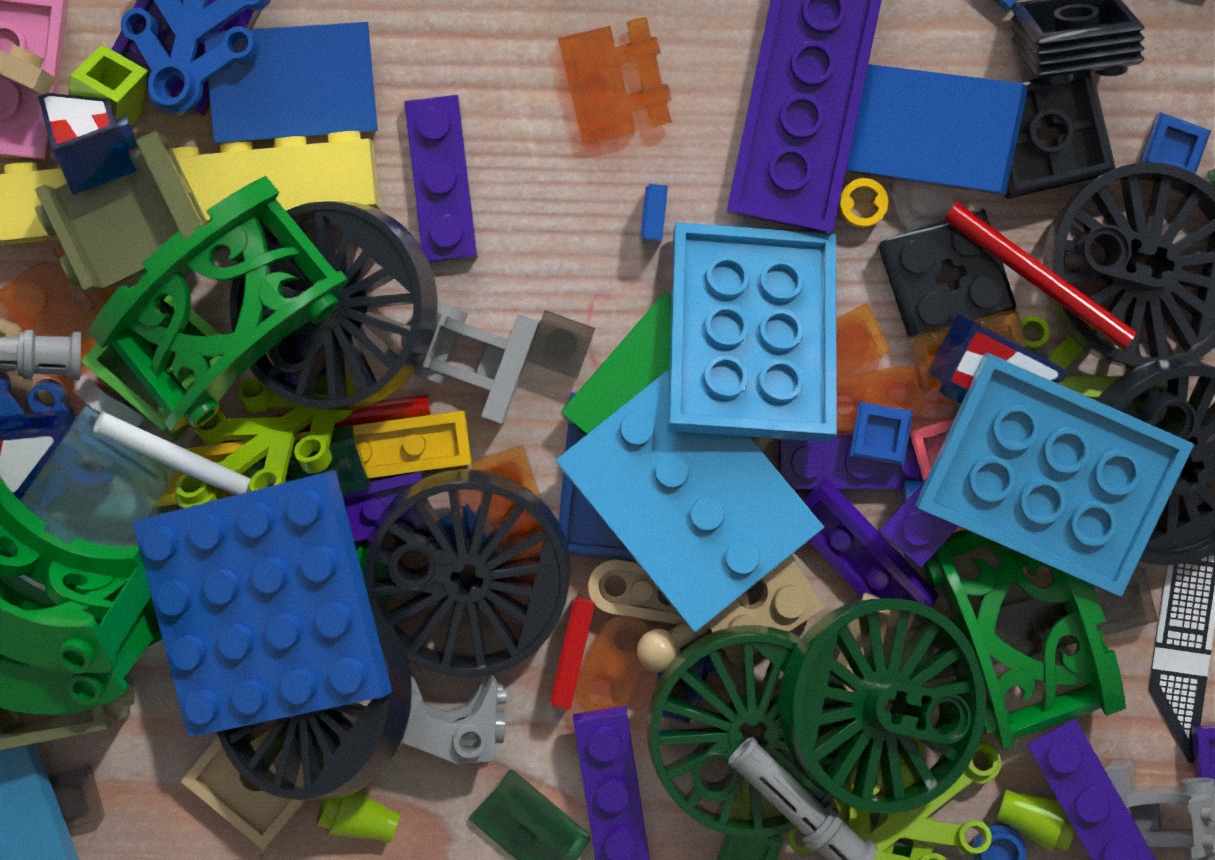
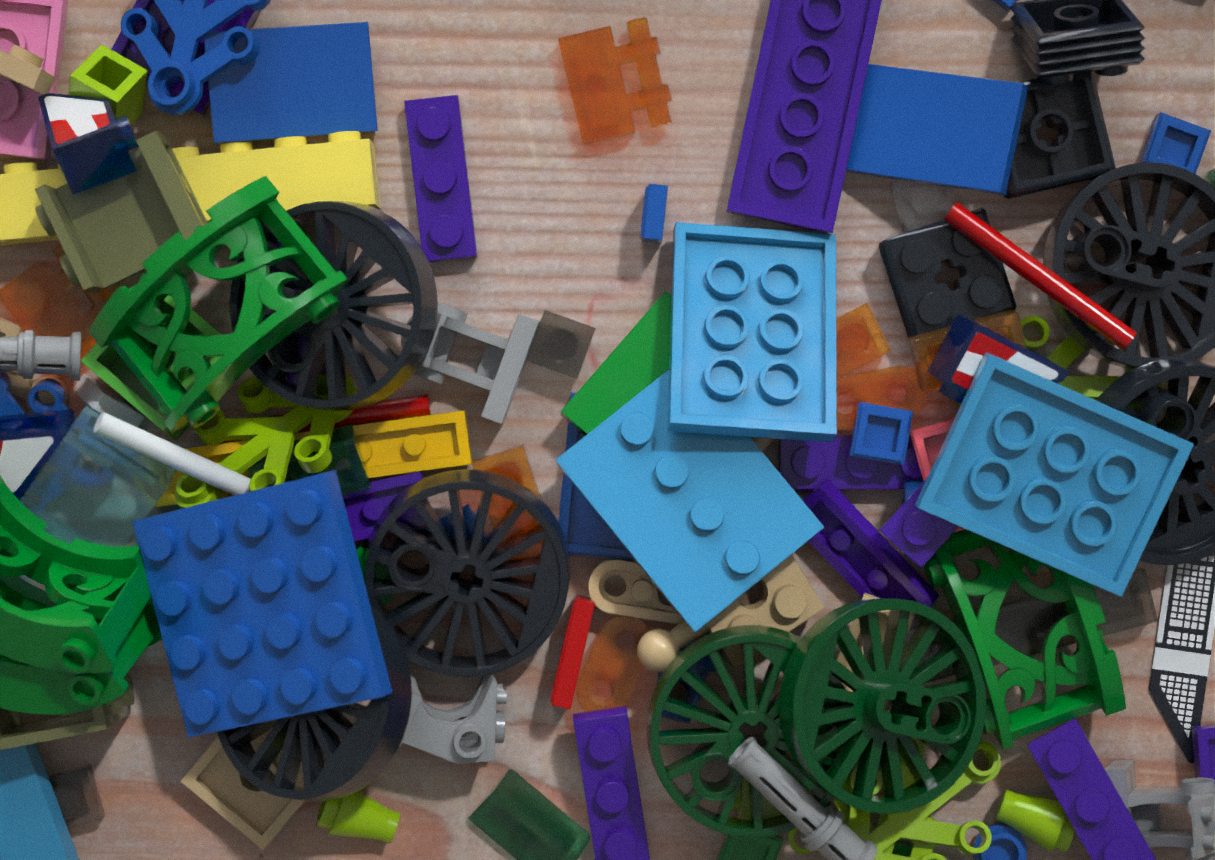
(846, 203): yellow bush -> none

